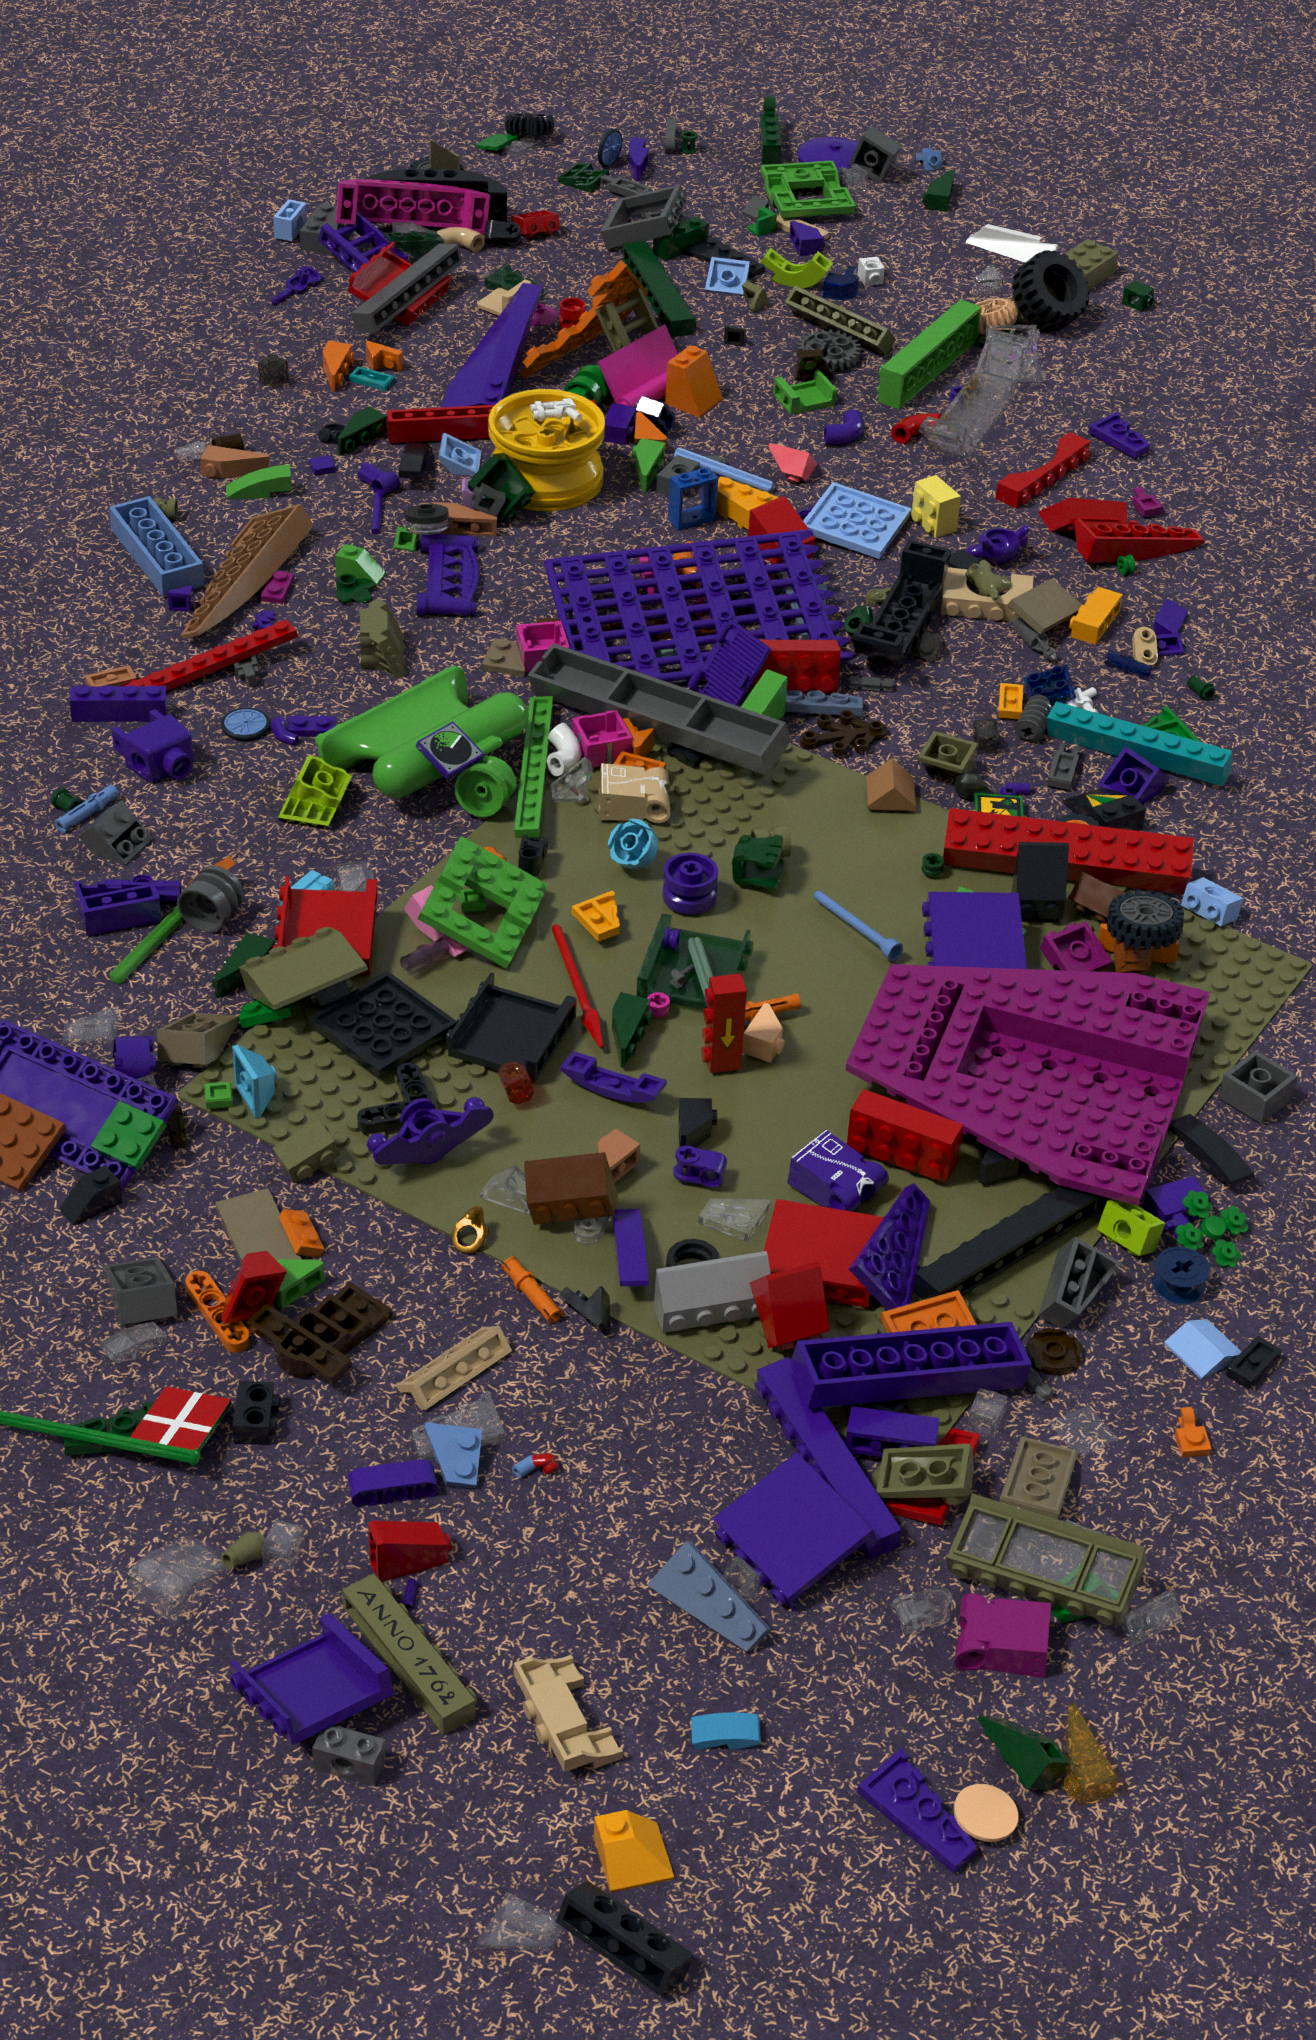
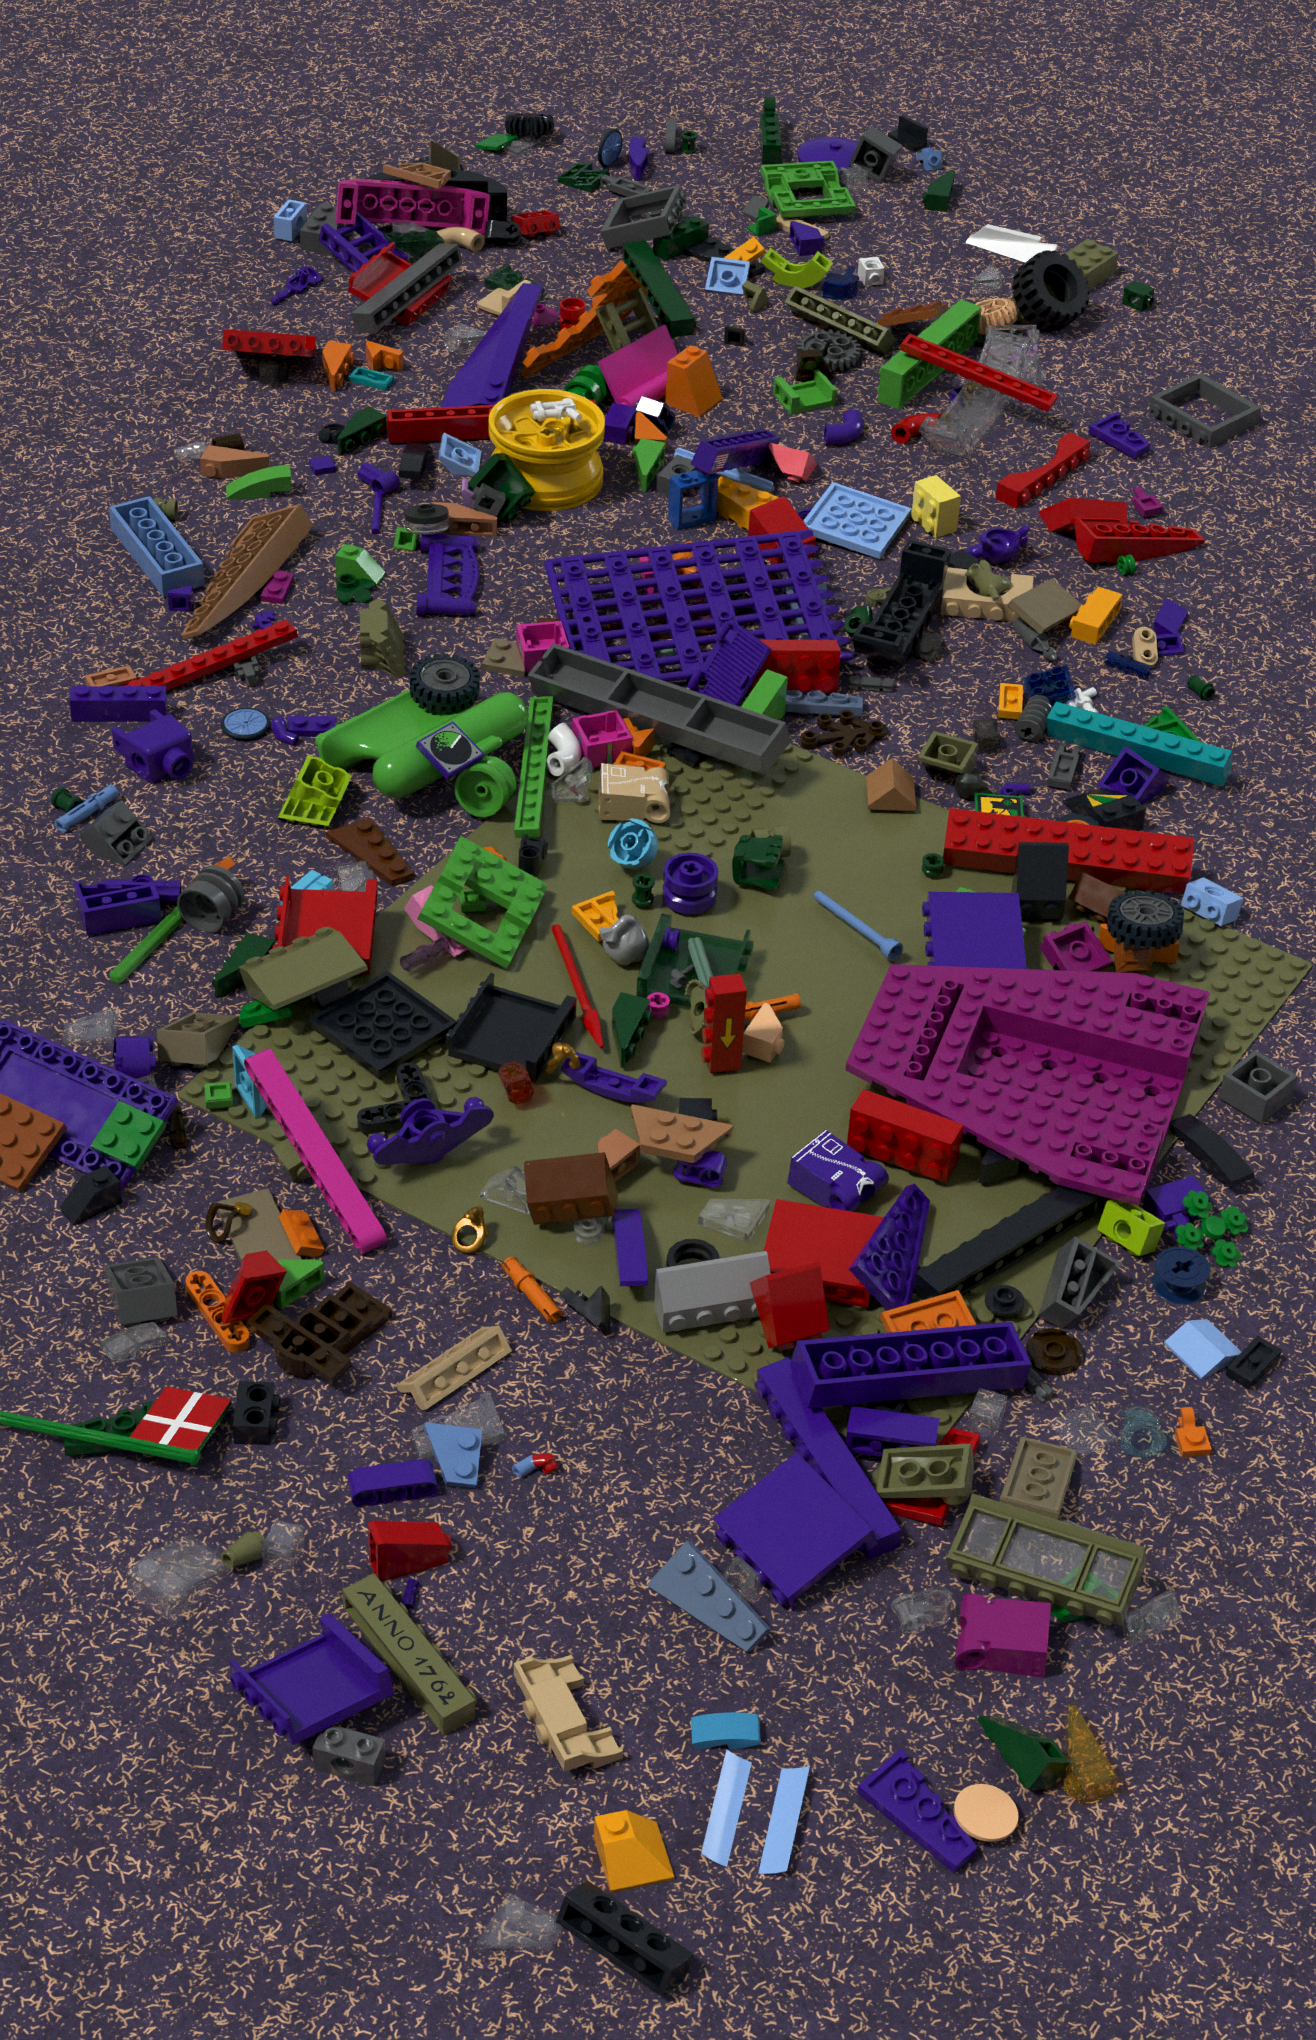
(238, 1208): none -> dark brown piece
(269, 343): none -> red panel
(315, 1151): none -> dark pink beam
(370, 845): none -> reddish brown wing
(421, 173): none -> medium nougat wing
(444, 683): none -> black wheel
(462, 339): none -> clear slope
(560, 1052): none -> pearl gold piece
(625, 940): none -> light grey piece
(643, 890): none -> dark green bush
(676, 1134): none -> medium nougat wing
(696, 992): none -> olive piece
(727, 1808): none -> light blue sticker
(734, 451): none -> dark purple brick
(748, 251): none -> light orange plate
(910, 134): none -> black panel
(913, 313): none -> dark orange plate
(978, 372): none -> red plate
(1004, 1300): none -> black piece
(1141, 1418): none -> clear light blue hair
(1245, 412): none -> dark grey window

